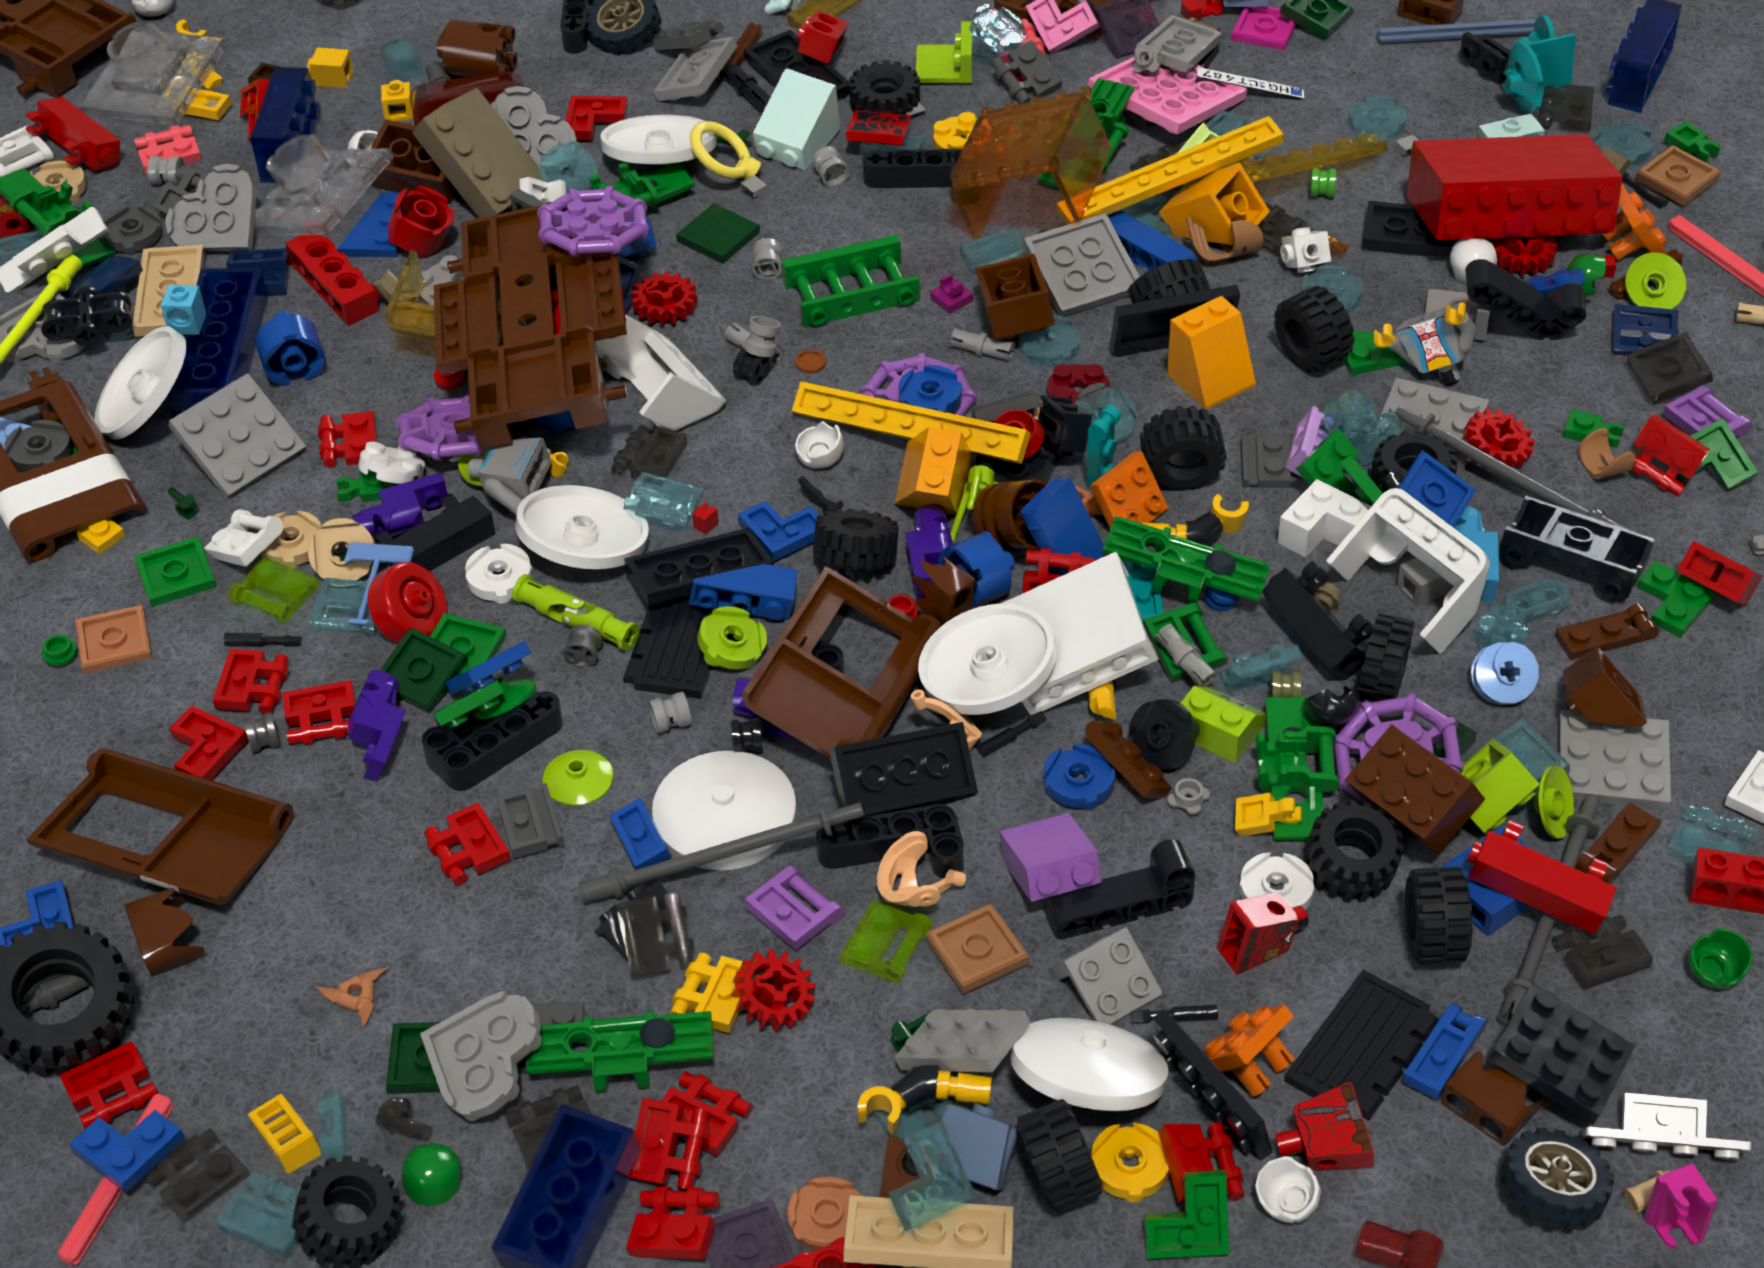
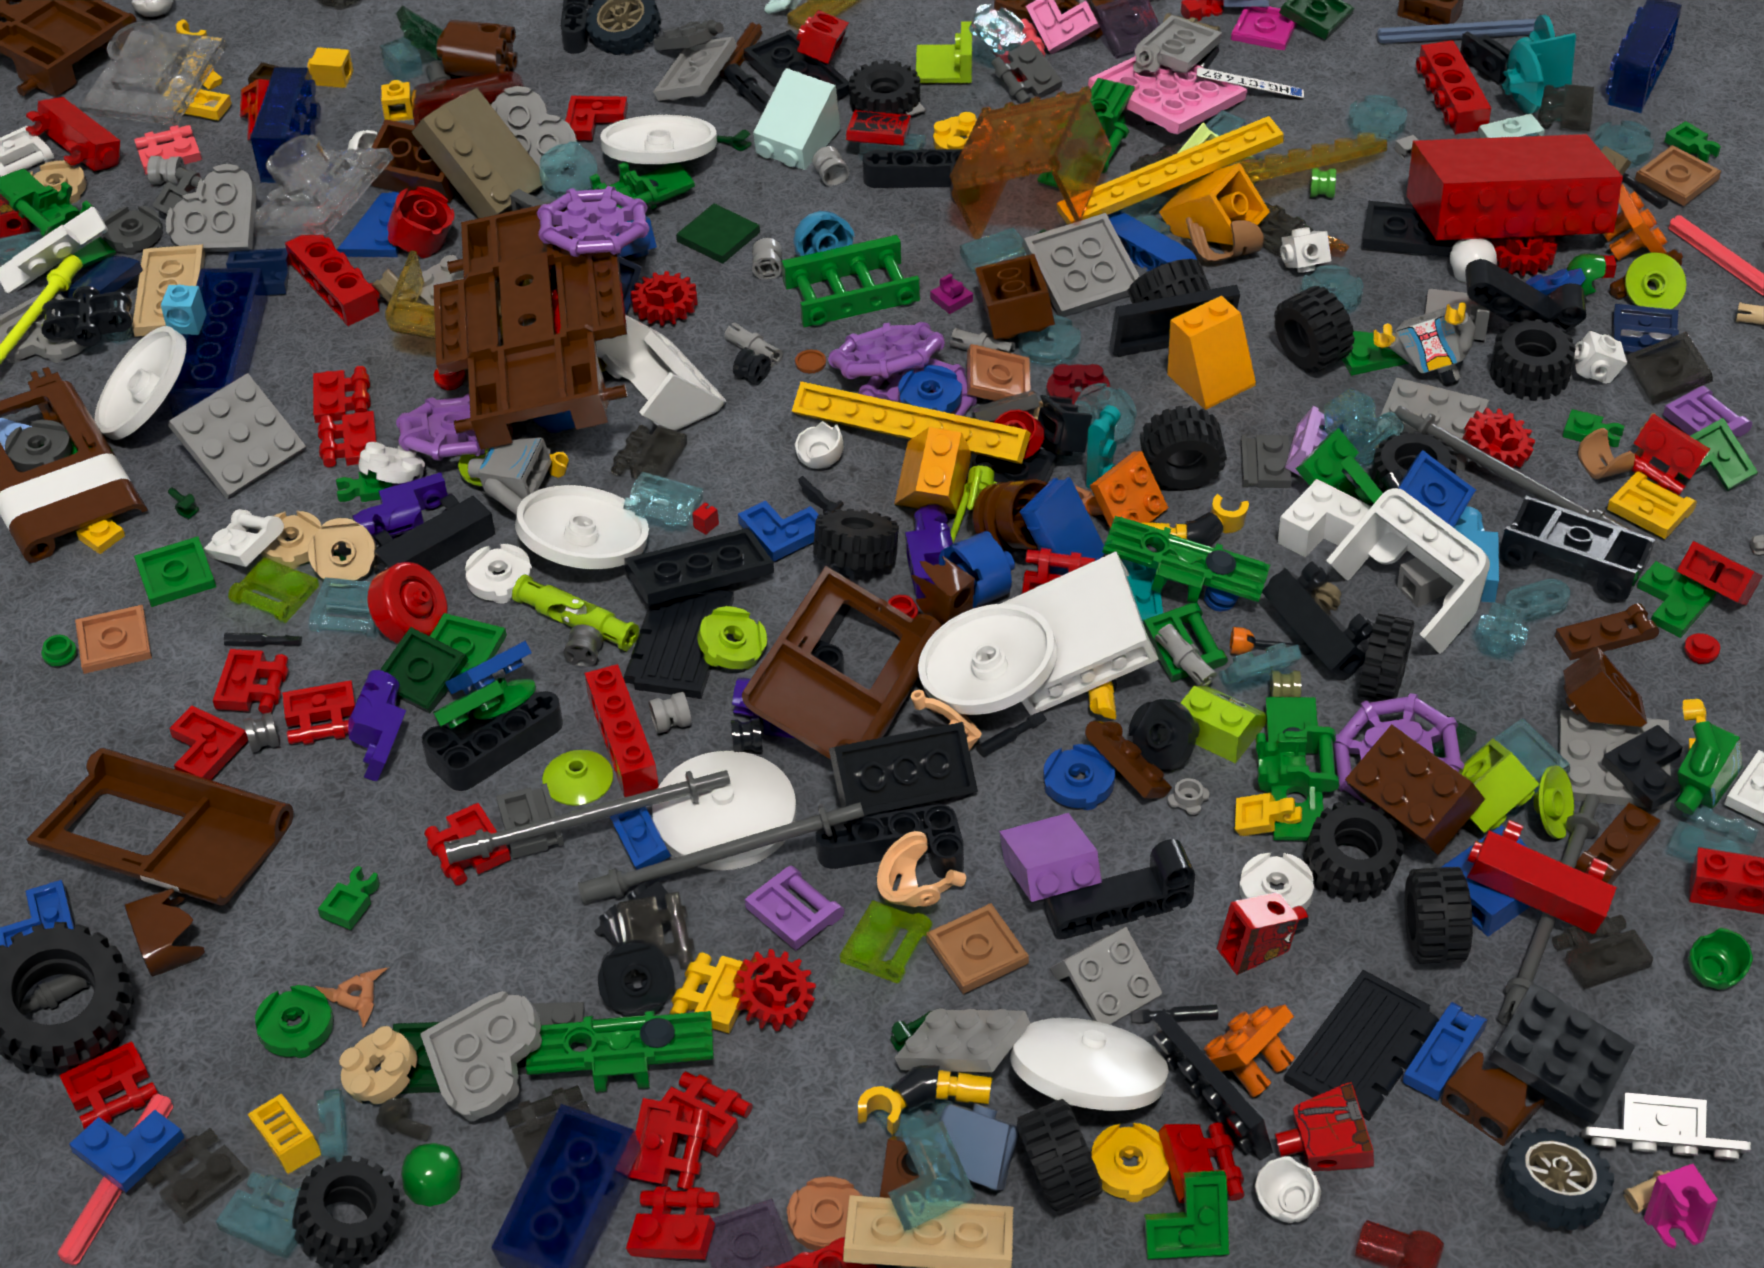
(289, 348): blue brick -> none
(301, 1038): none -> green plate
(331, 390): none -> red plate
(349, 902): none -> green plate
(360, 1061): none -> tan plate
(378, 554): medium blue piece -> none
(419, 31): none -> clear green plate
(484, 842): none -> dark grey bar
(542, 190): white bracket -> none
(617, 965): none -> black plate
(621, 731): none -> red brick
(745, 167): light yellow piece -> none
(755, 186): light grey piece -> none
(759, 589): blue slope -> none
(762, 336): light grey wheel -> none
(822, 232): none -> dark azure cylinder
(886, 350): none -> medium lavender plate
(996, 373): none -> nougat tile
(1243, 641): none -> orange hinge
(1333, 710): black hair -> none
(1453, 87): none -> red brick
(1509, 657): light blue piece -> none
(1532, 359): none -> black tyre
(1599, 357): none -> white brick
(1639, 766): none -> black plate
(1651, 505): none -> yellow plate
(1702, 648): none -> red plate
(1710, 764): none -> green torso

